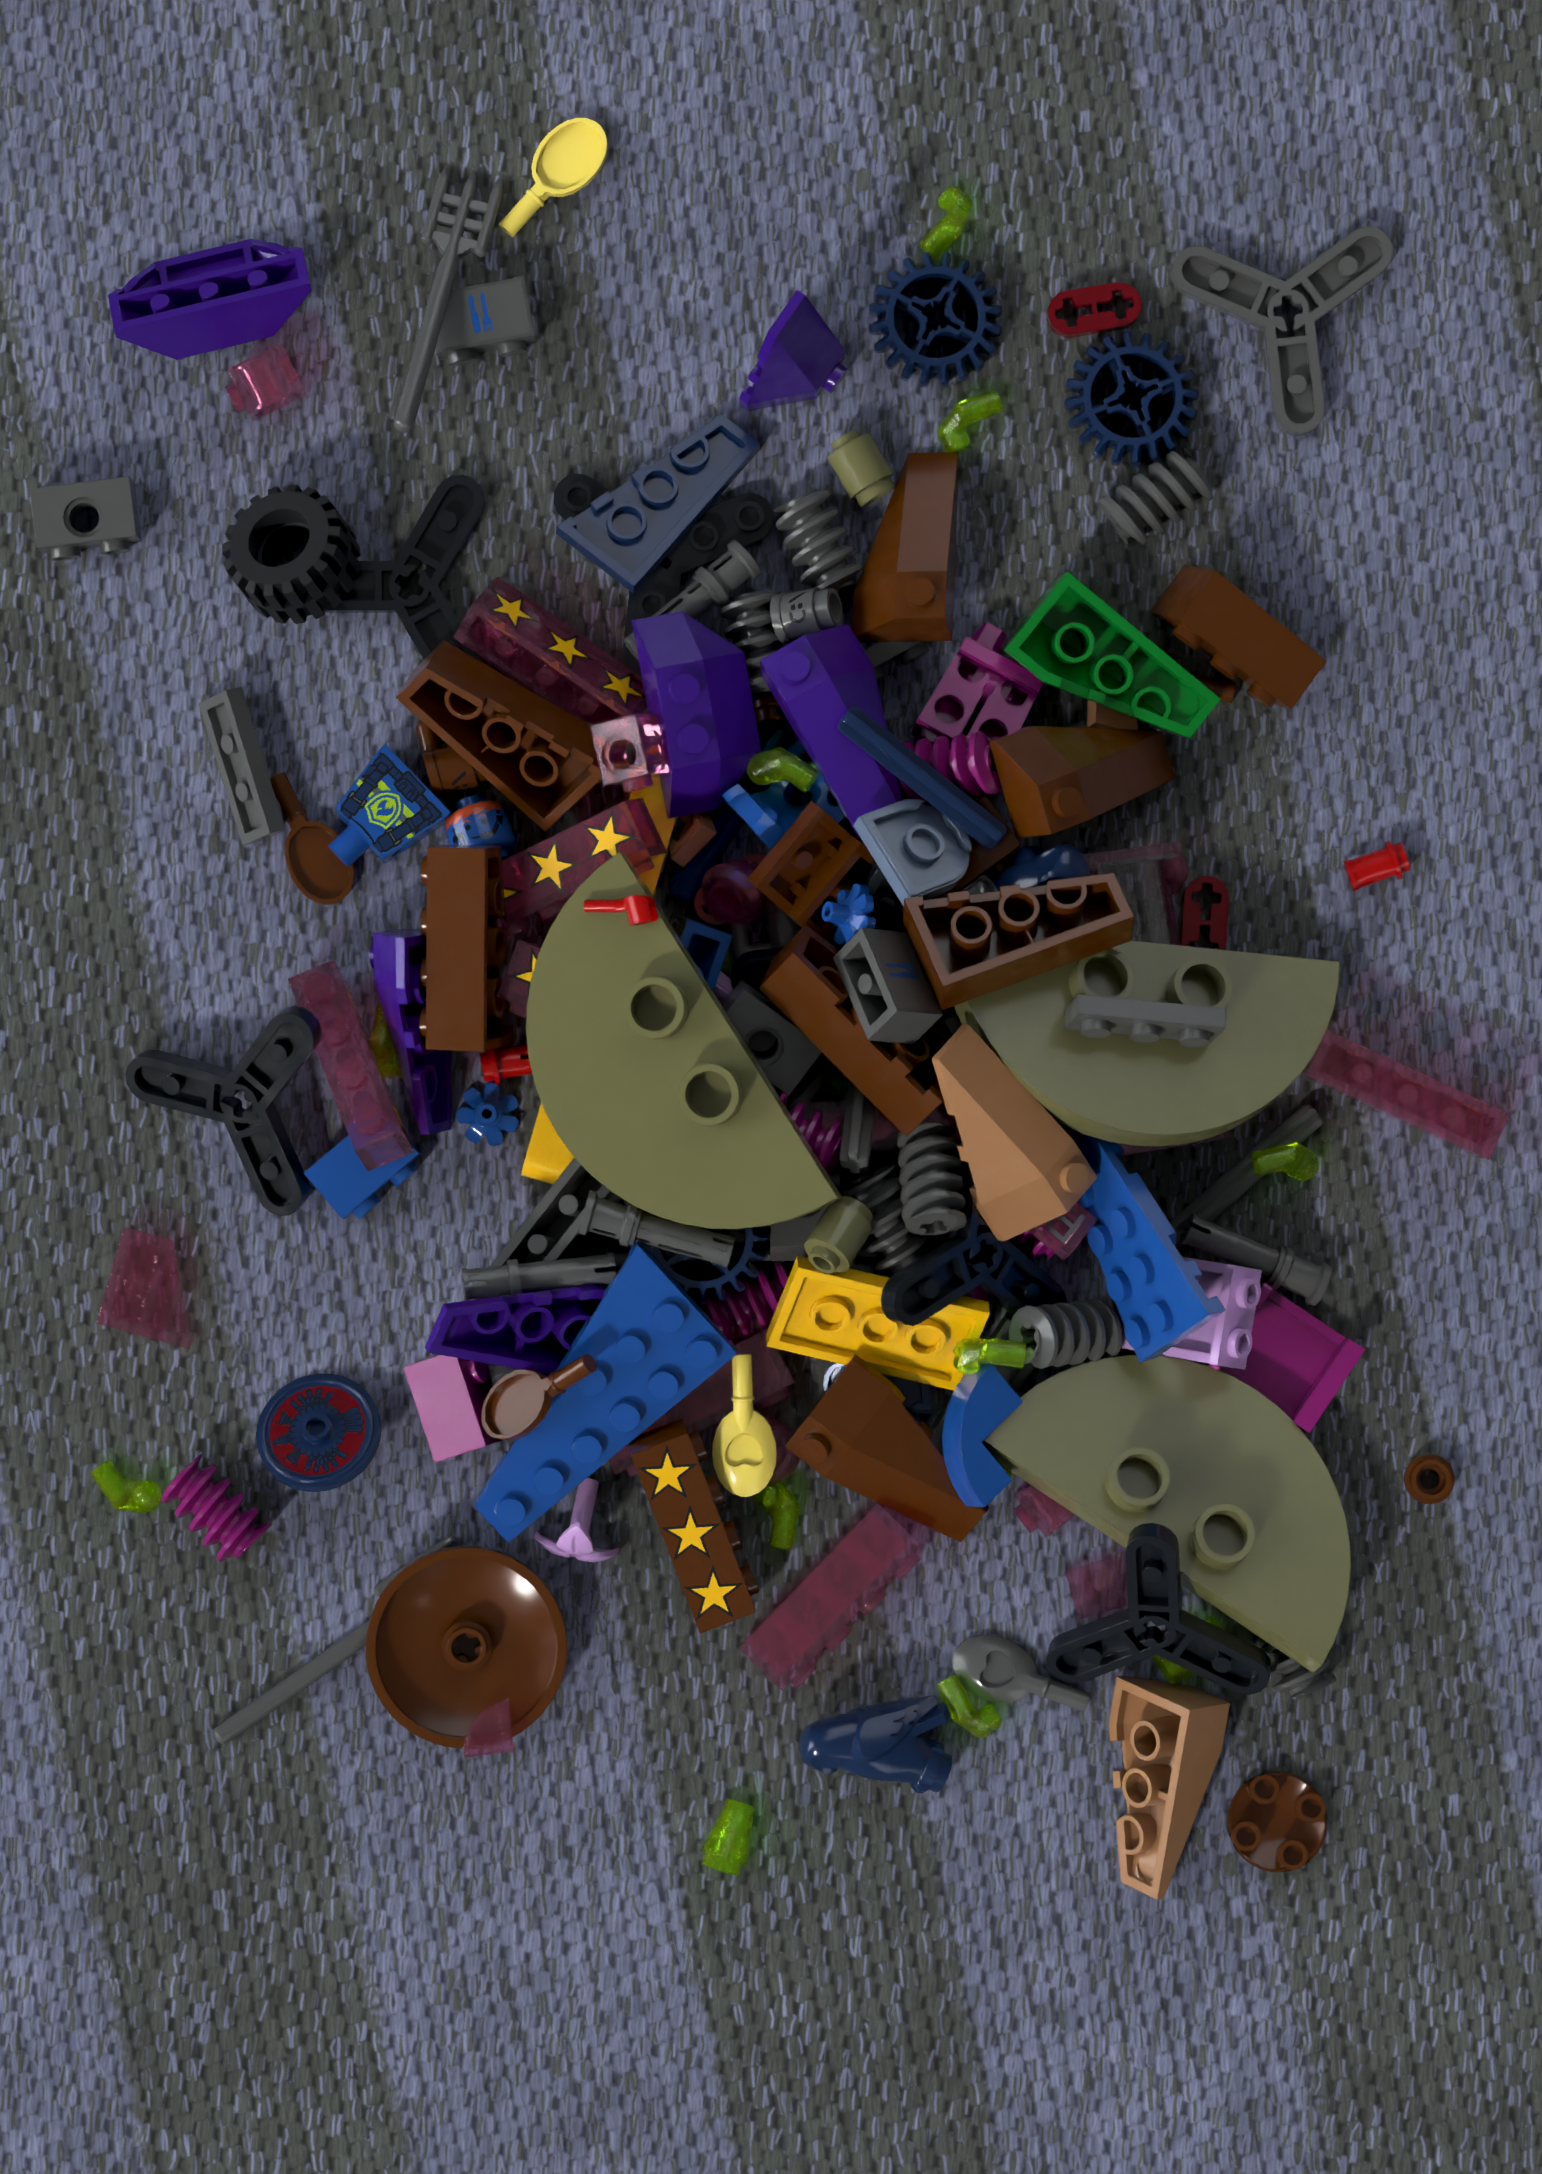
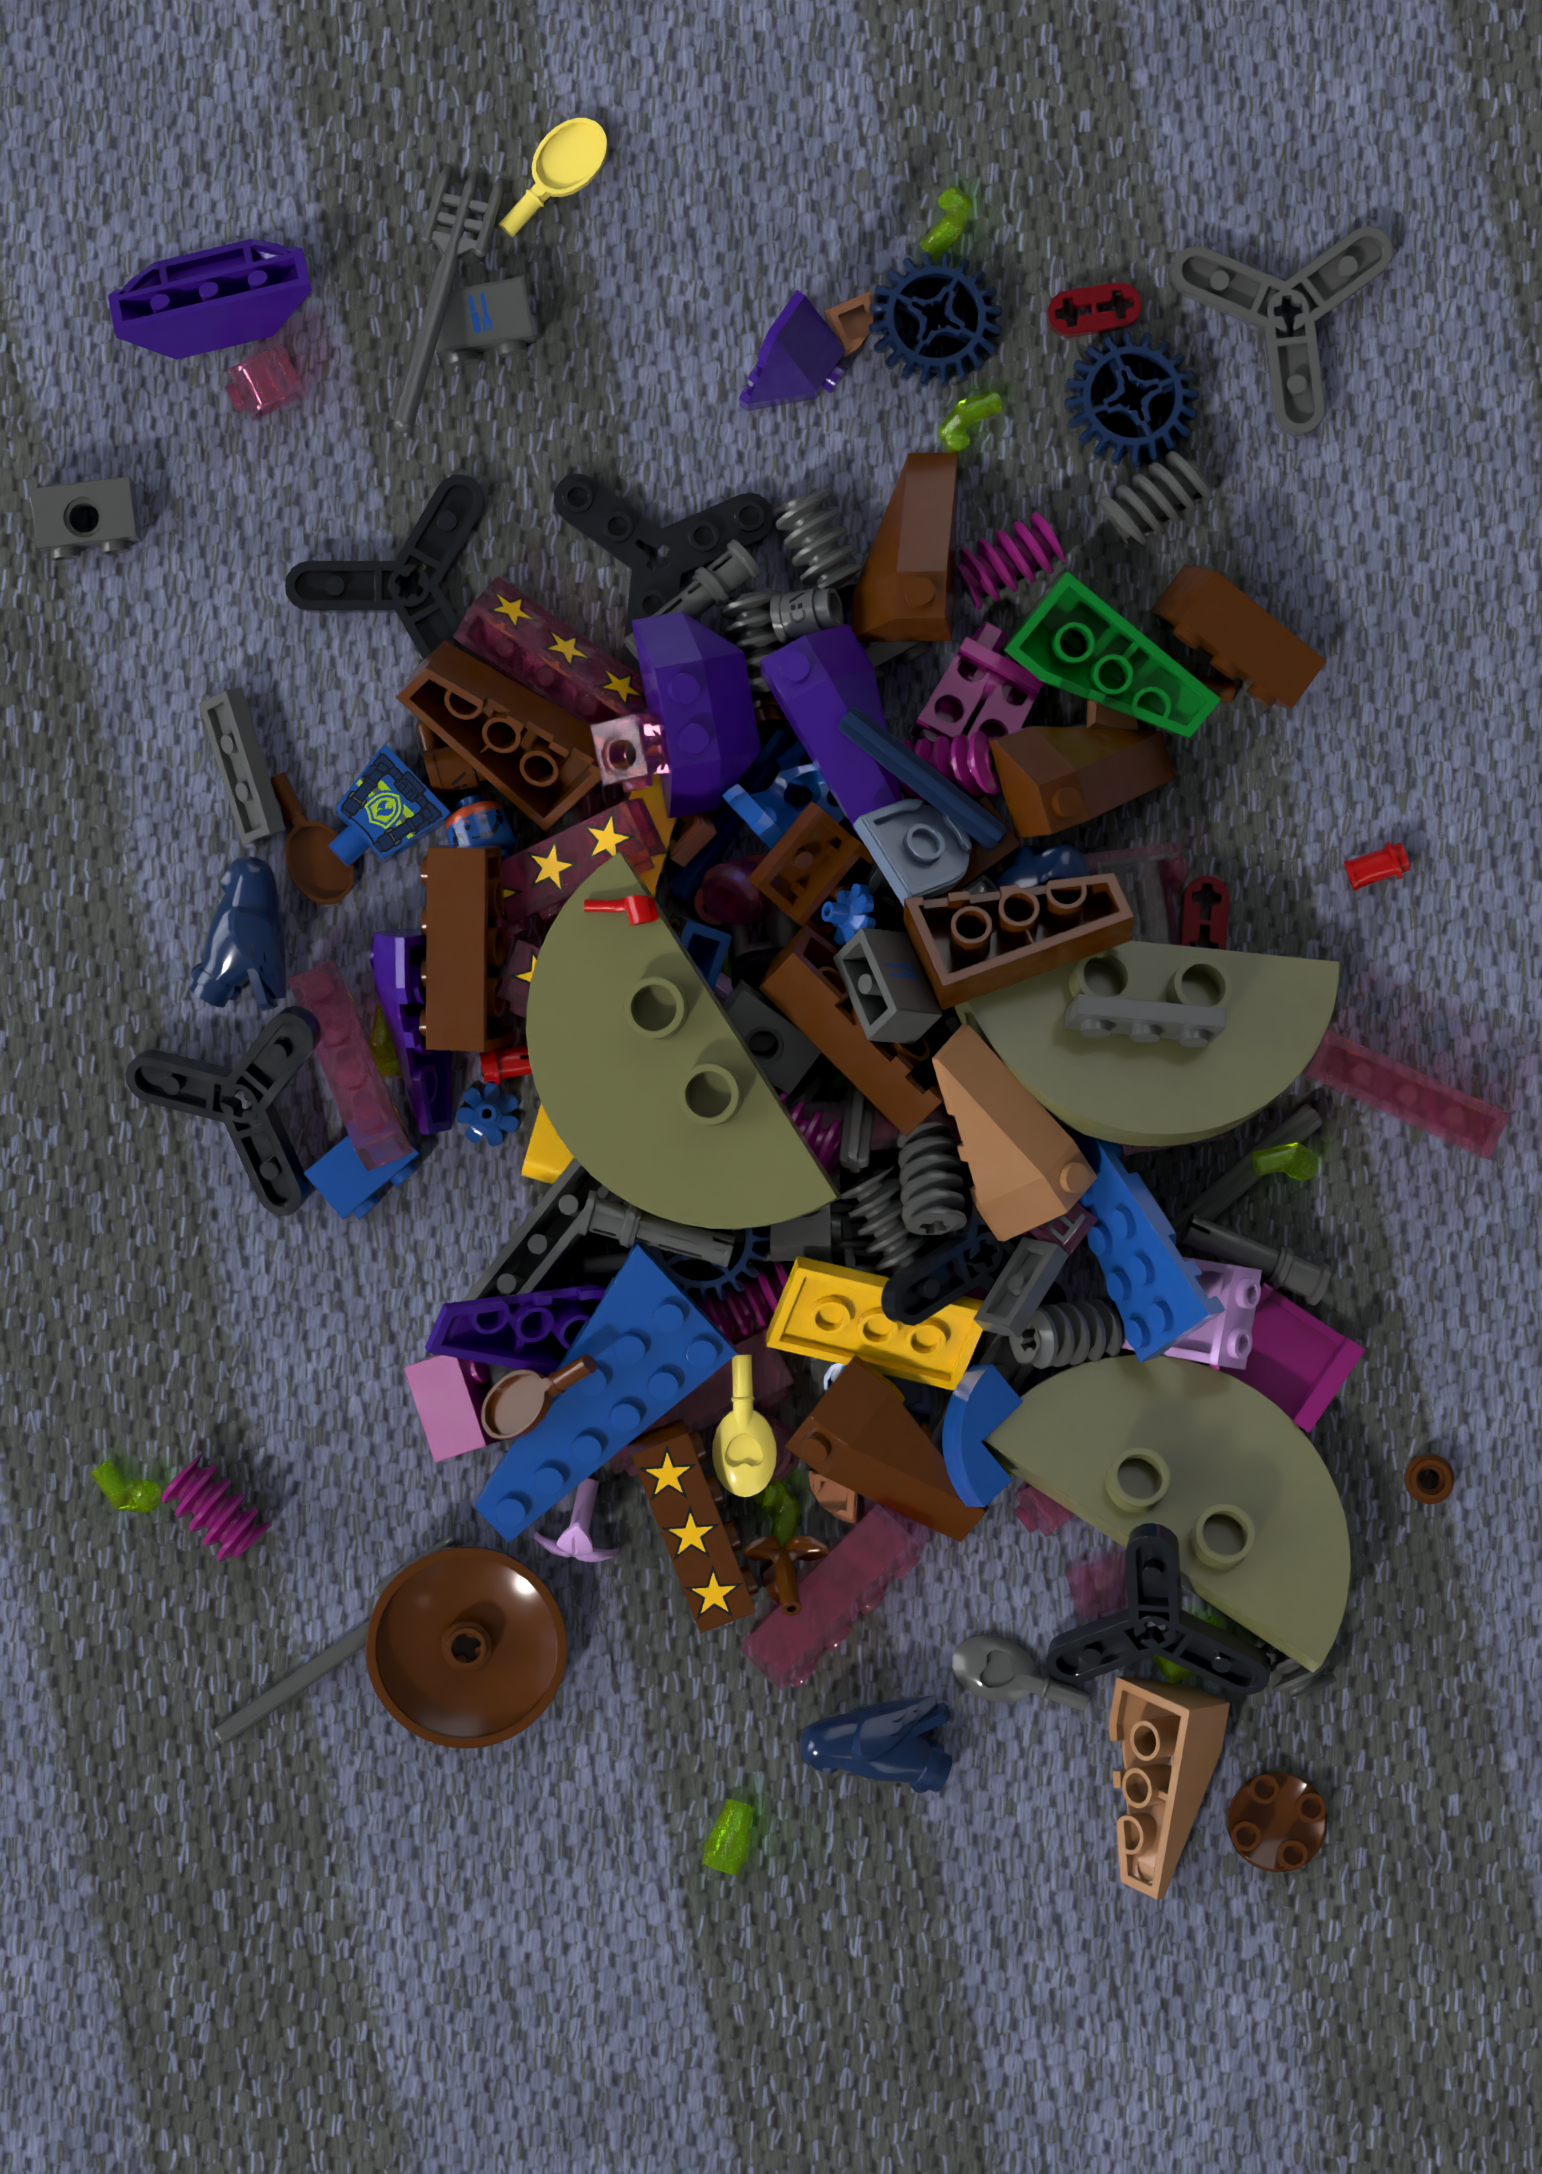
(145, 1290): clear pink wing -> none
(244, 939): none -> dark blue animal
(269, 531): black tyre -> none
(318, 1432): dark blue shield -> none
(490, 1731): clear pink tile -> none
(537, 1276): dark grey pin -> none
(650, 513): dark blue wing -> none
(779, 765): clear neon green arm -> none
(780, 1572): none -> reddish brown plant
(834, 1497): none -> nougat tile
(839, 1235): olive brick -> none
(851, 322): none -> nougat tile
(861, 467): olive brick -> none
(963, 1711): clear neon green arm -> none
(973, 1351): clear neon green arm -> none
(1008, 559): none -> magenta piece
(1021, 1287): none -> dark grey plate

